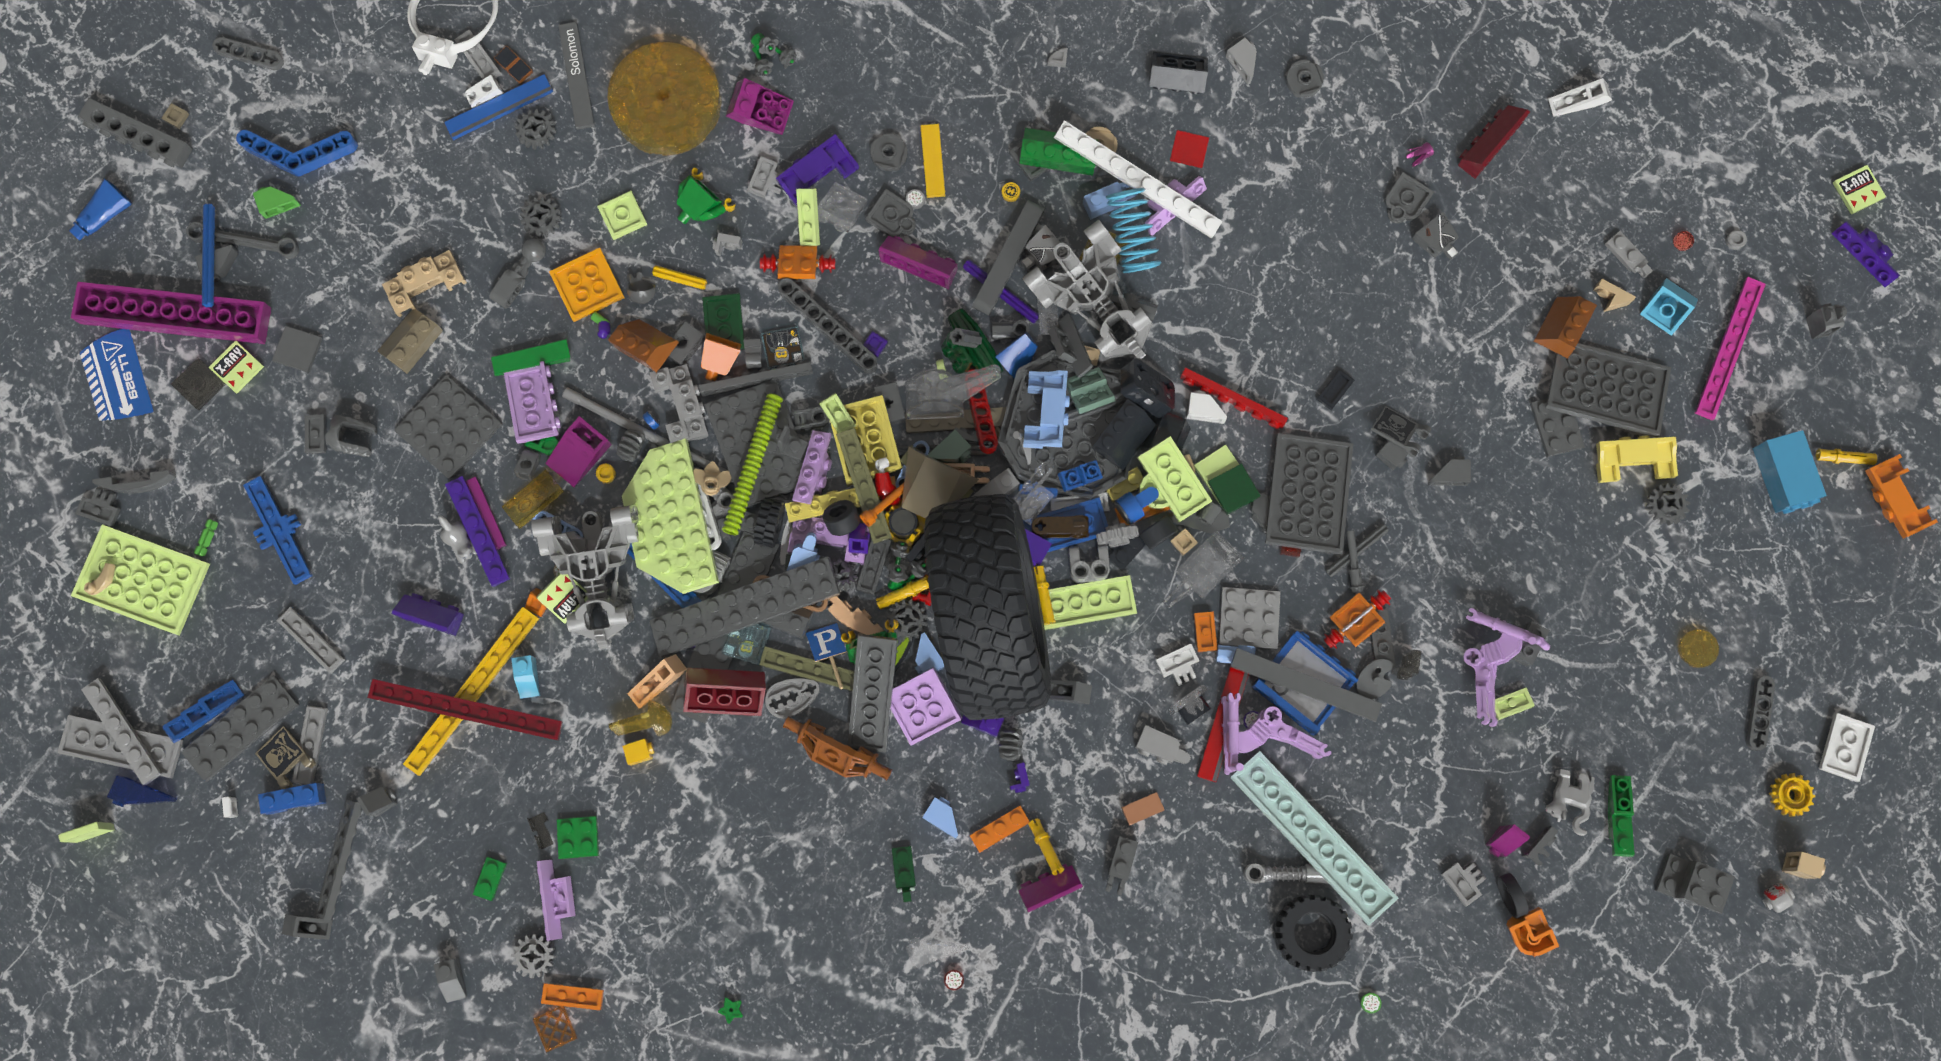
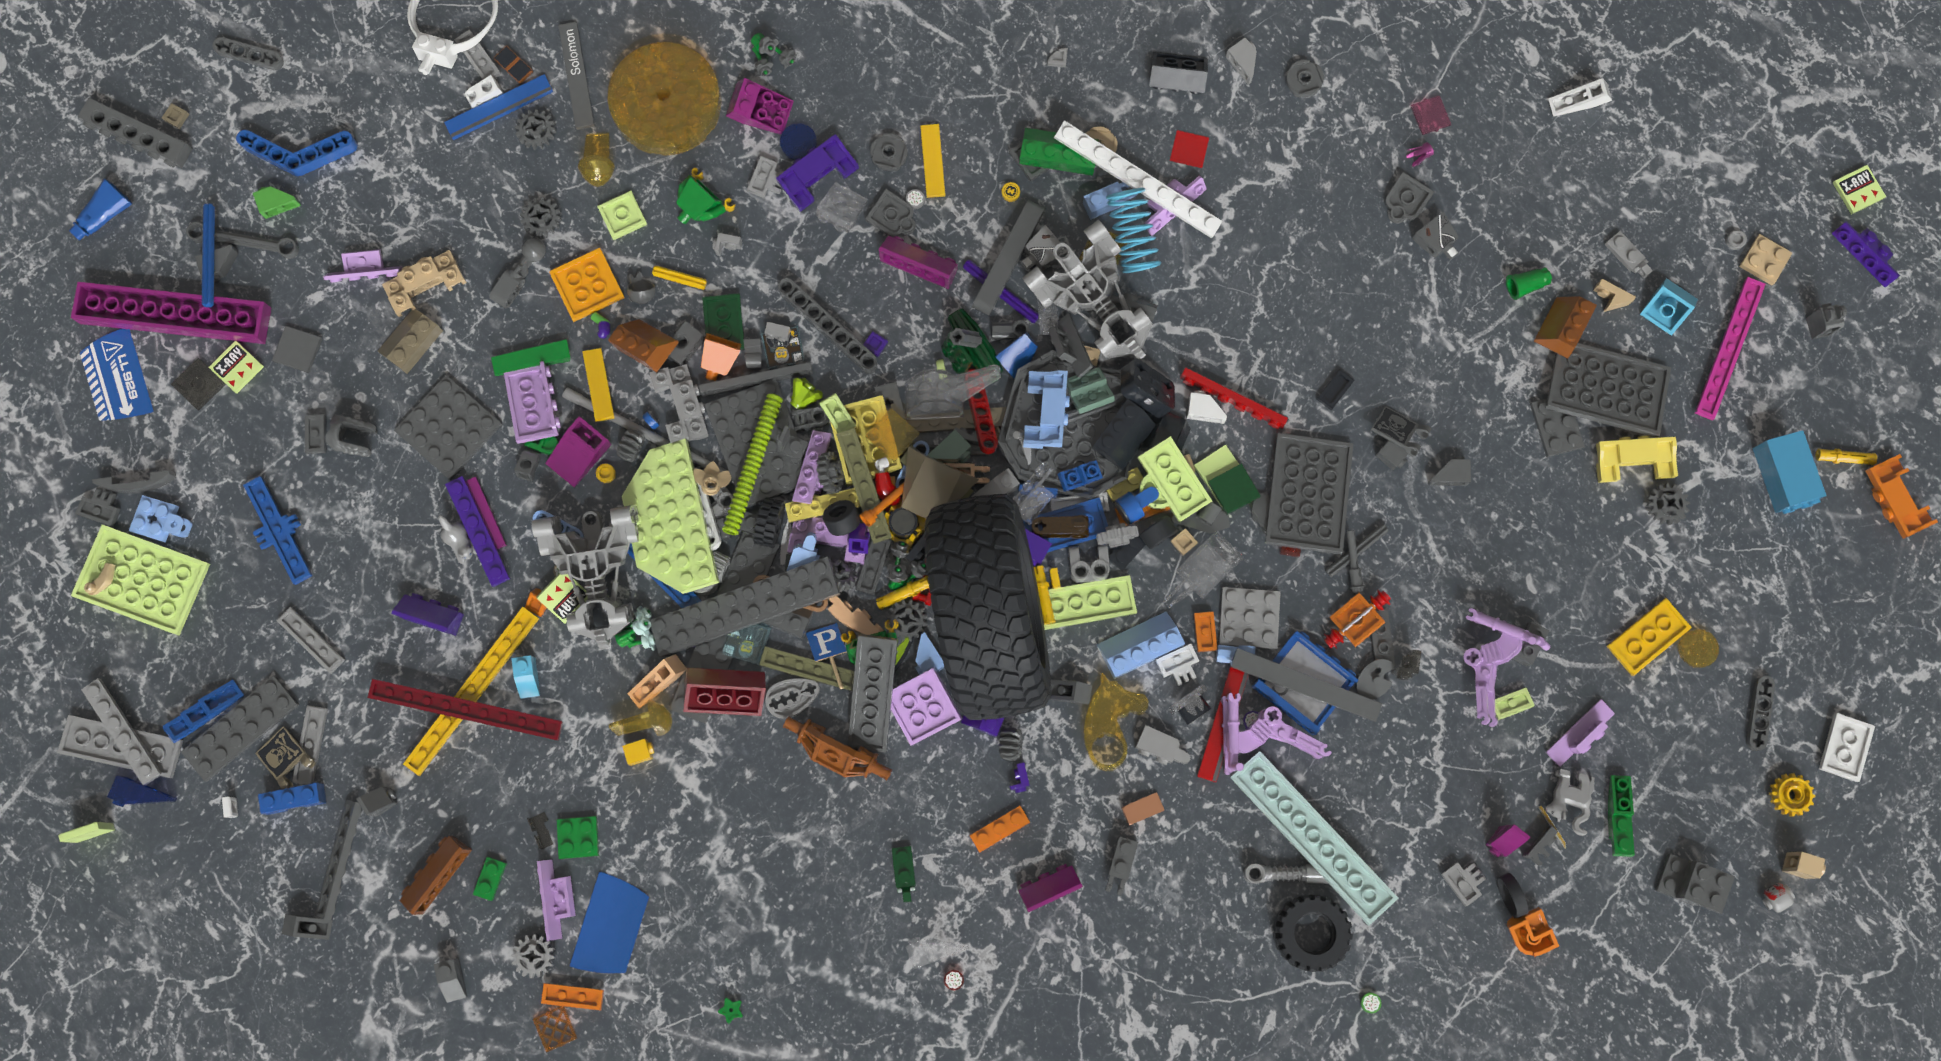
(166, 522): none -> light blue plate
(206, 537): bright green axle -> none
(362, 263): none -> lavender bracket
(435, 875): none -> dark orange slope
(532, 499): clear yellow tile -> none
(596, 164): none -> clear yellow piece
(598, 384): none -> yellow tile
(609, 926): none -> blue sticker
(641, 627): none -> plant
(777, 331): none -> light grey piece
(797, 141): none -> clear blue tile
(797, 262): orange plate -> none
(804, 393): none -> lime rock
(808, 216): yellowish green plate -> none
(830, 473): none -> dark grey gear
(892, 435): none -> clear yellow tile
(941, 816): light blue slope -> none
(1042, 839): yellow pin -> none
(1054, 577): none -> yellow tile
(1106, 707): none -> clear yellow animal
(1140, 645): none -> light blue slope
(1430, 115): none -> clear pink piece
(1493, 139): dark red slope -> none
(1527, 282): none -> green plant
(1551, 824): none -> yellow sticker
(1581, 734): none -> lavender bracket
(1649, 636): none -> yellow tile
(1683, 240): clear red tile -> none
(1765, 259): none -> tan plate

